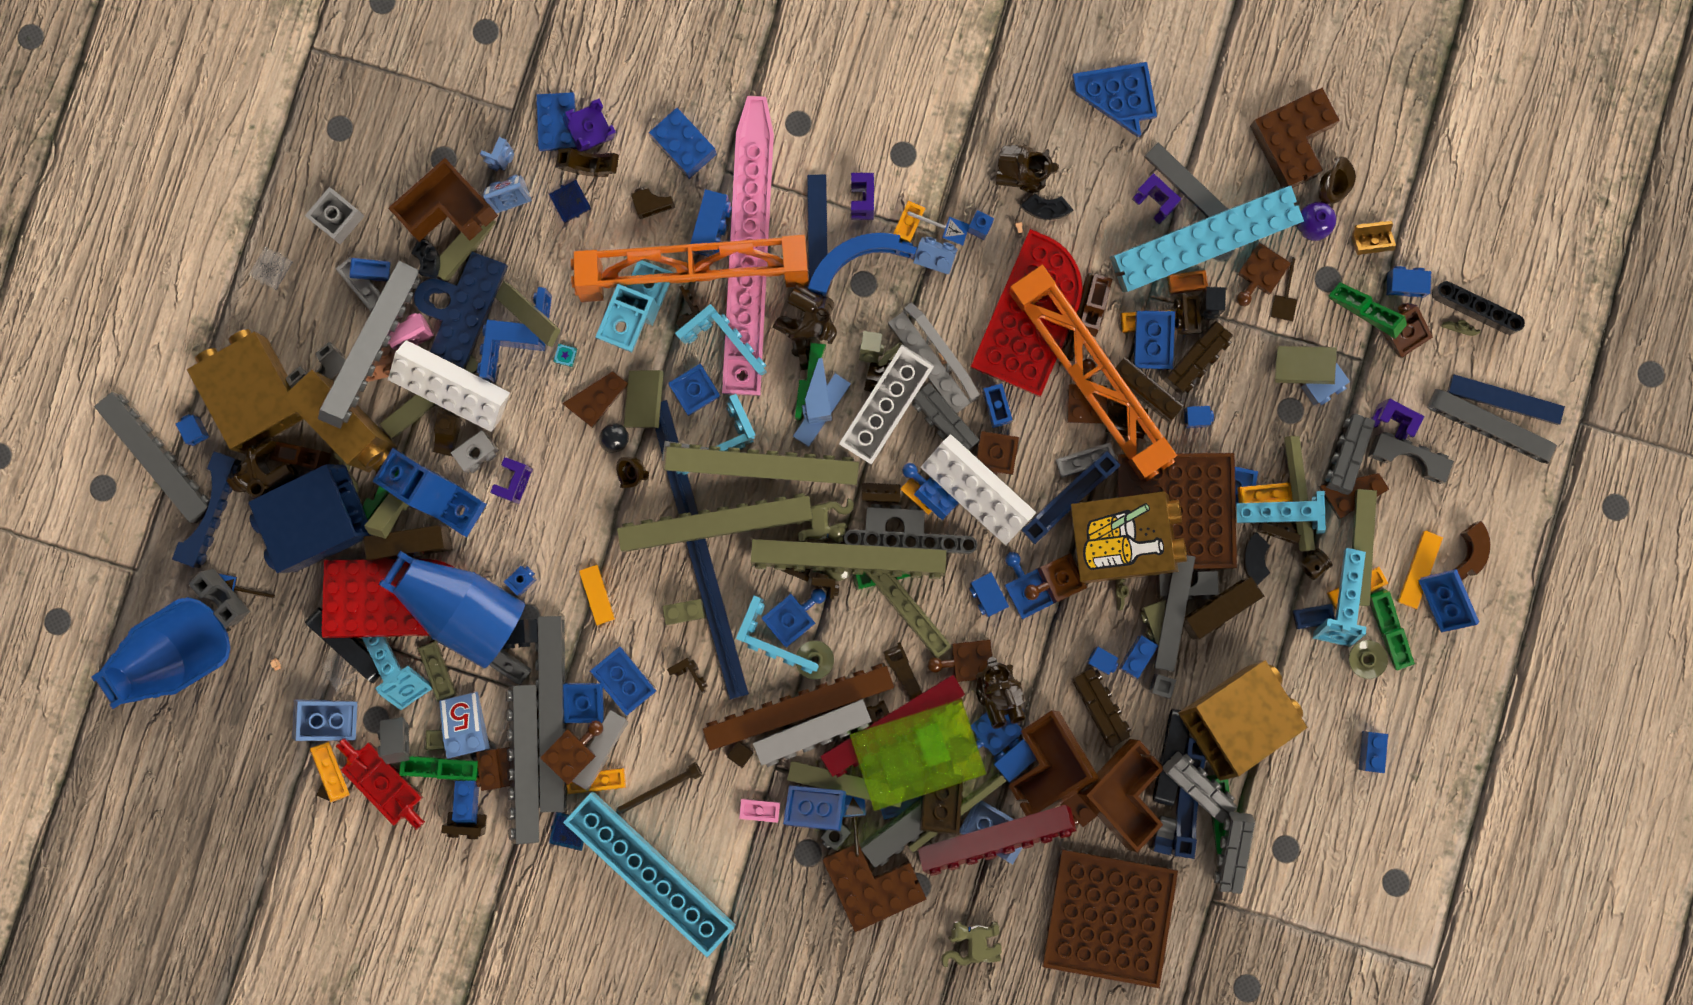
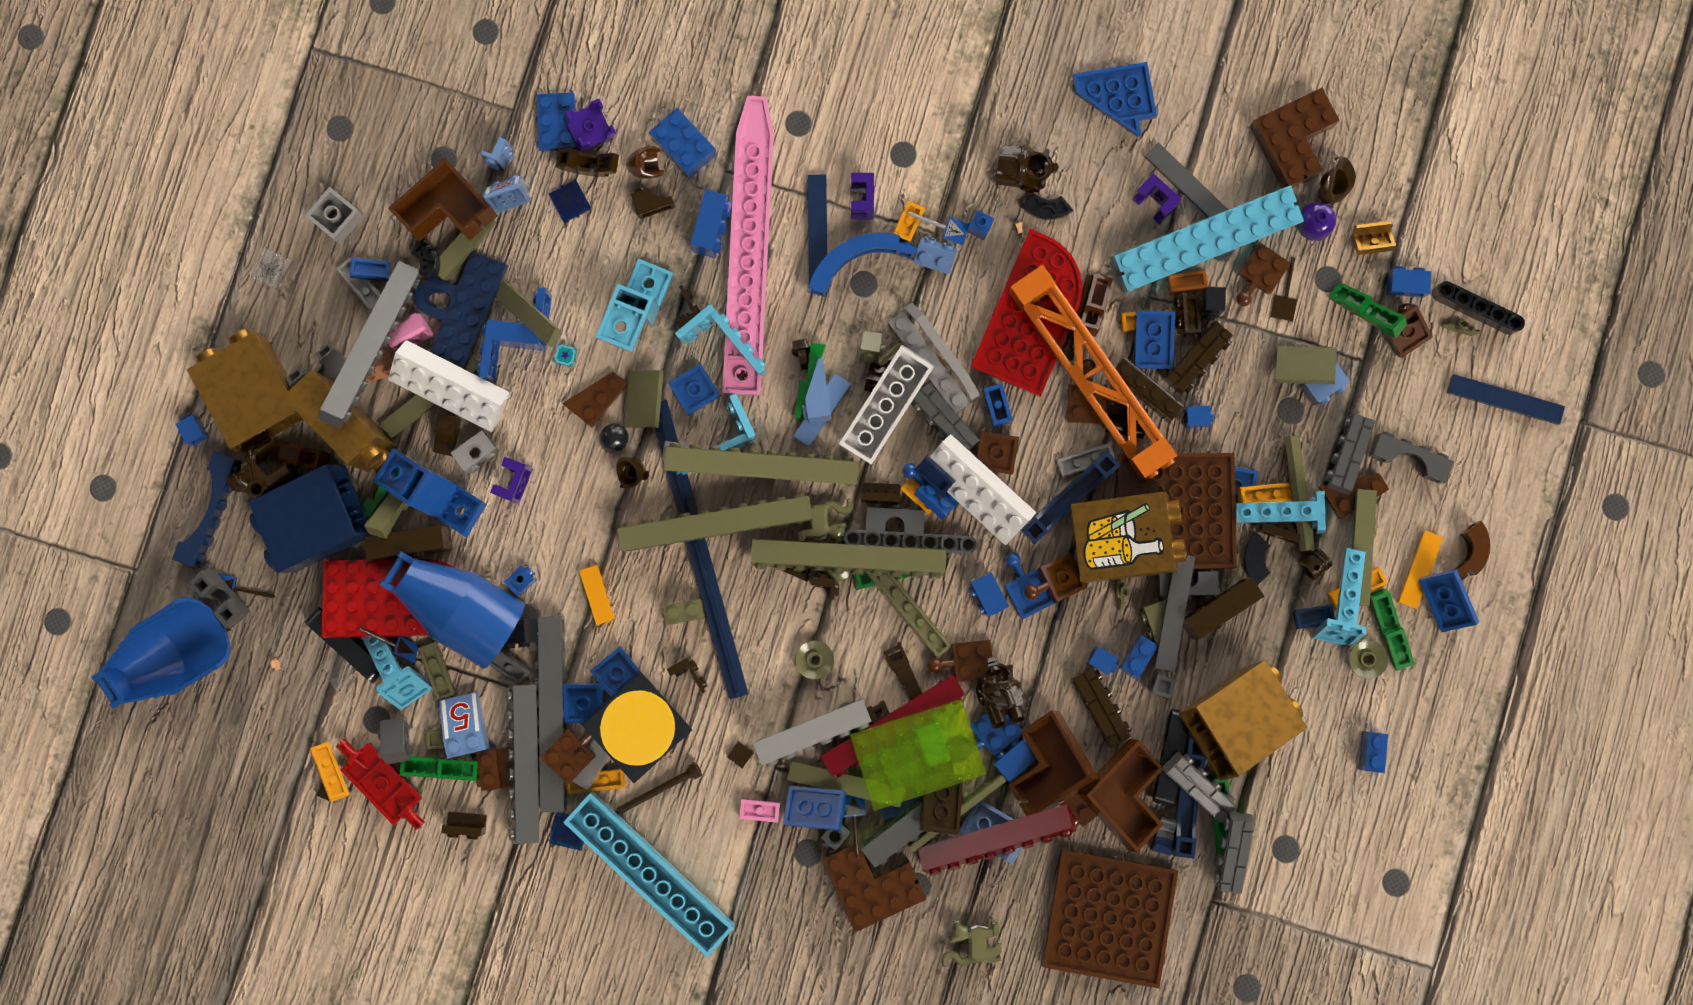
(153, 456): dark grey brick -> none
(324, 720): medium blue slope -> none
(403, 648): none -> piece
(465, 803): blue brick -> none
(591, 279): orange piece -> none
(636, 726): none -> yellow tile
(644, 163): none -> reddish brown piece
(749, 625): medium azure bracket -> none
(790, 619): blue plate -> none
(797, 708): reddish brown brick -> none
(816, 320): dark brown helmet -> none
(934, 475): none -> dark blue tile
(1408, 418): dark purple panel -> none
(1491, 426): dark grey beam -> none

